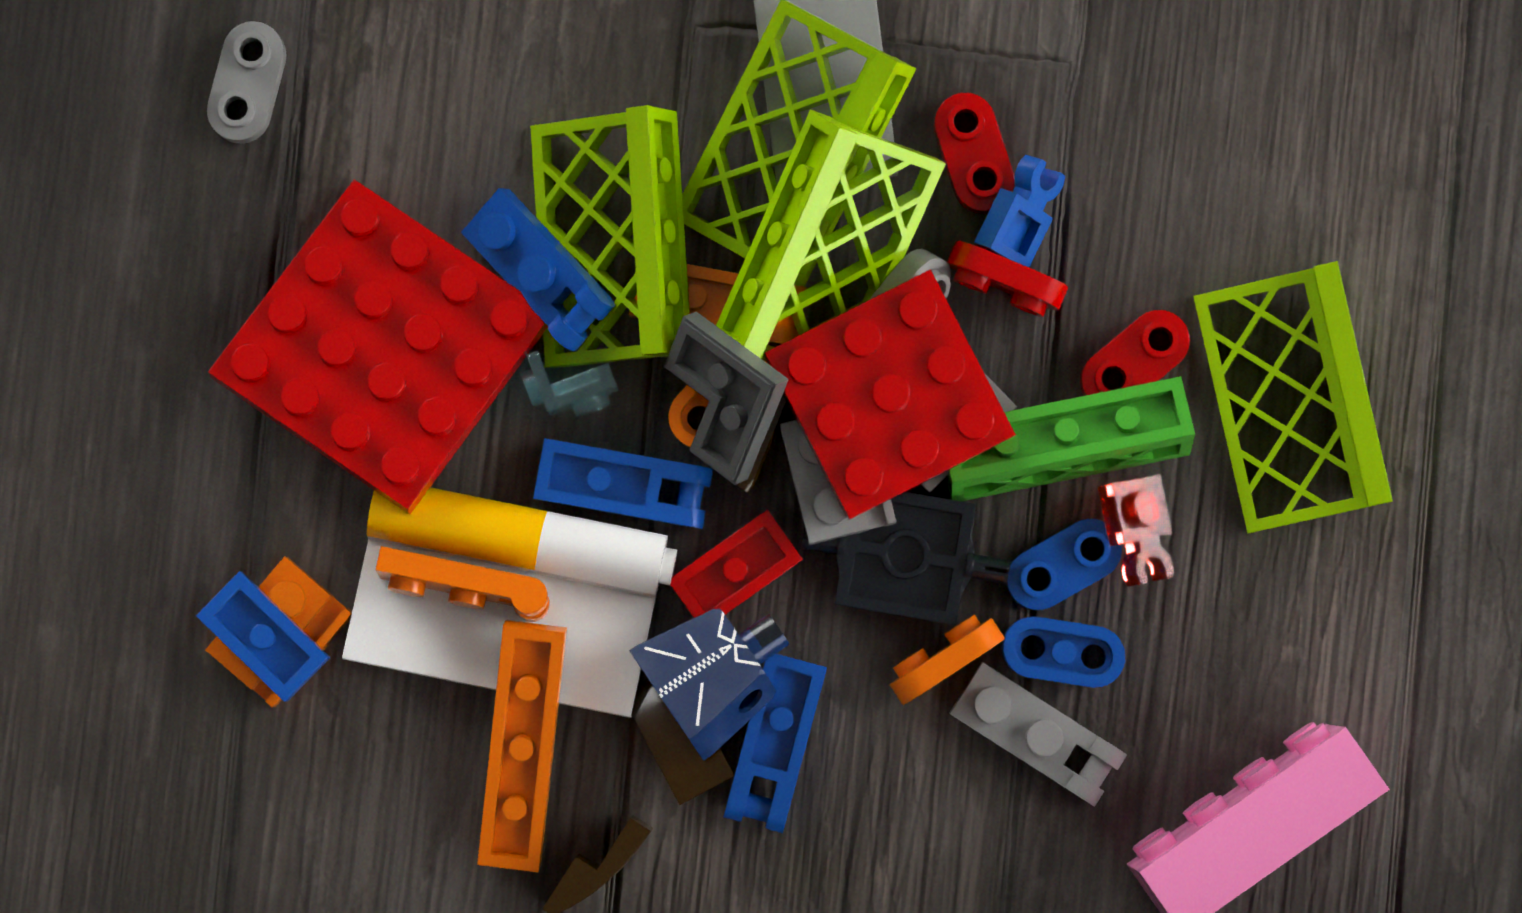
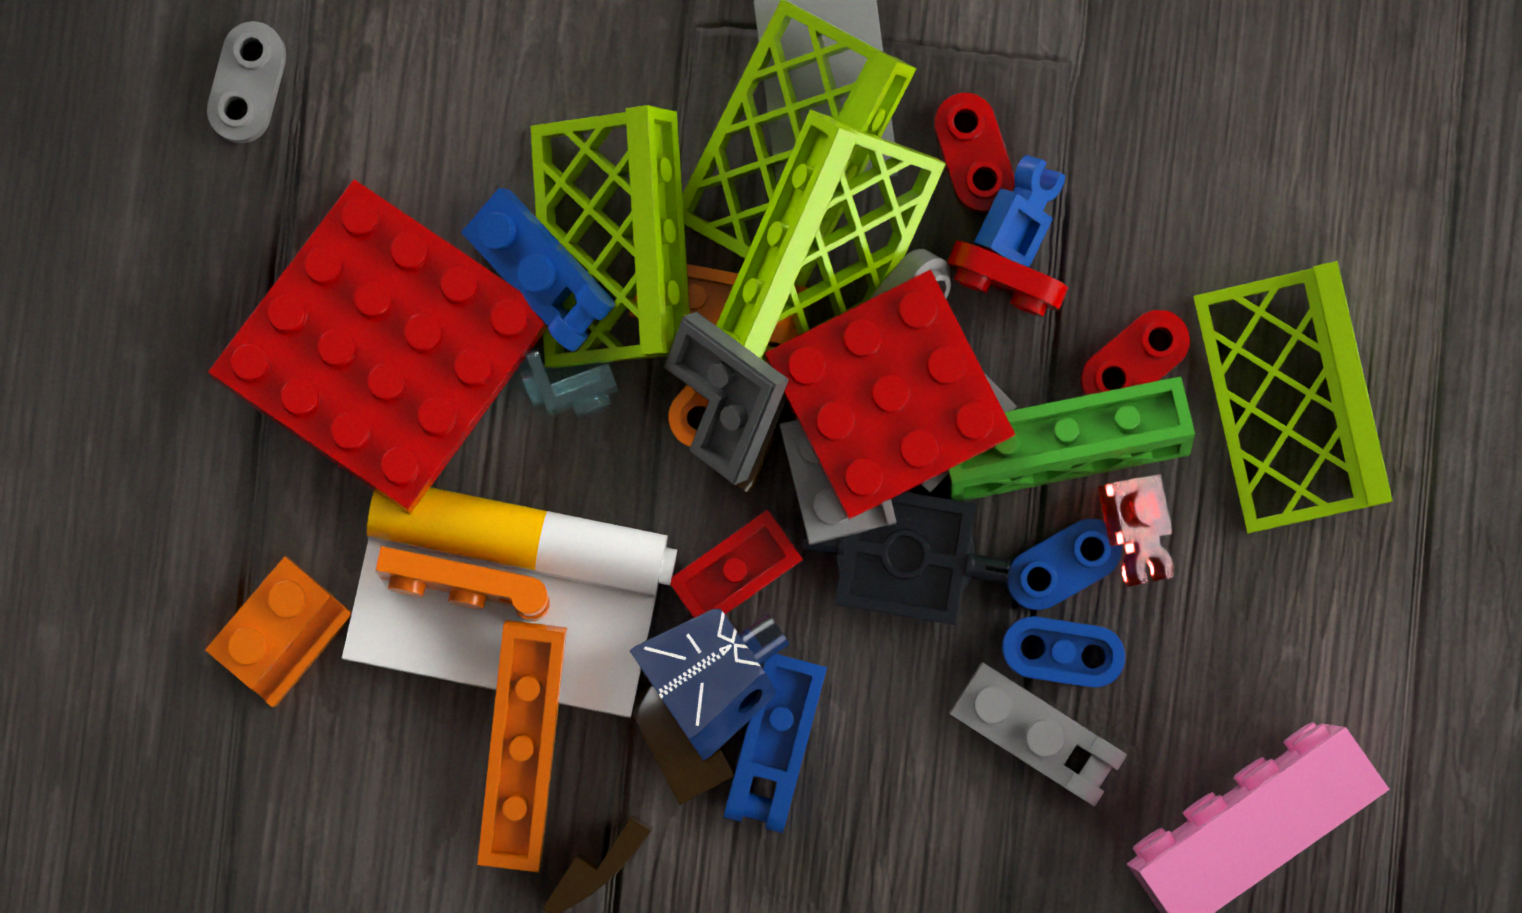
(263, 636): blue plate -> none
(620, 483): blue plate -> none
(921, 672): orange plate -> none

